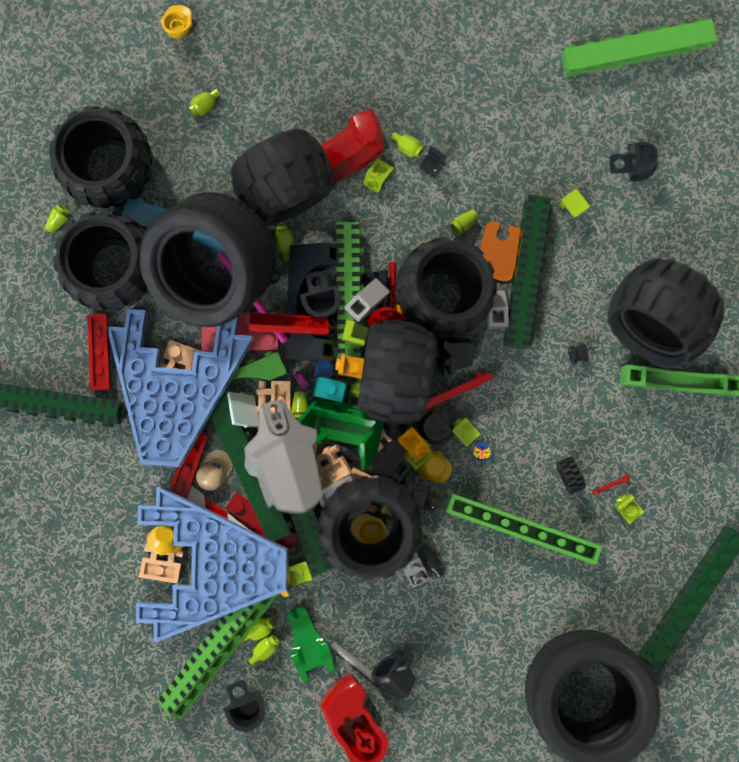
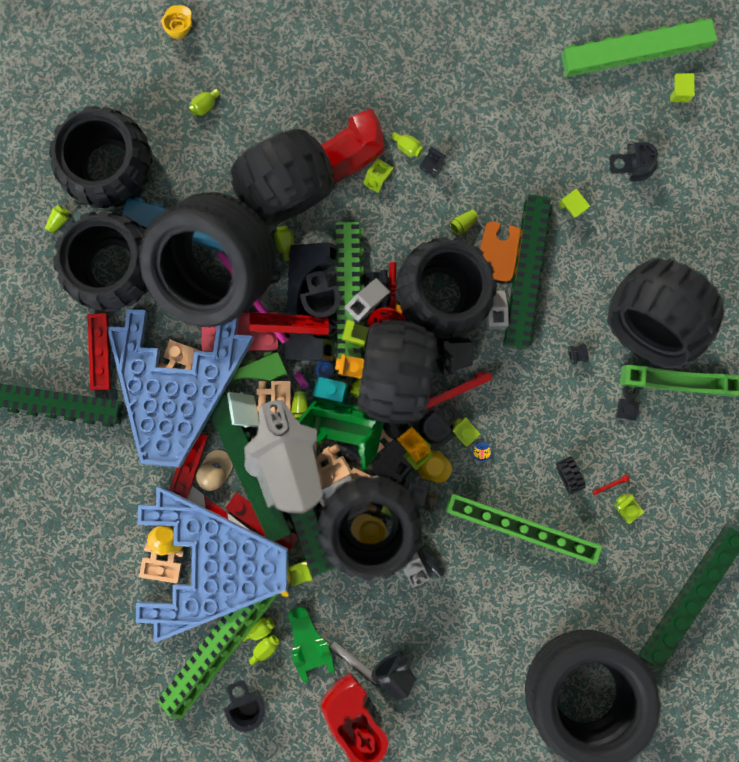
(627, 407): none -> black plate
(683, 87): none -> lime panel

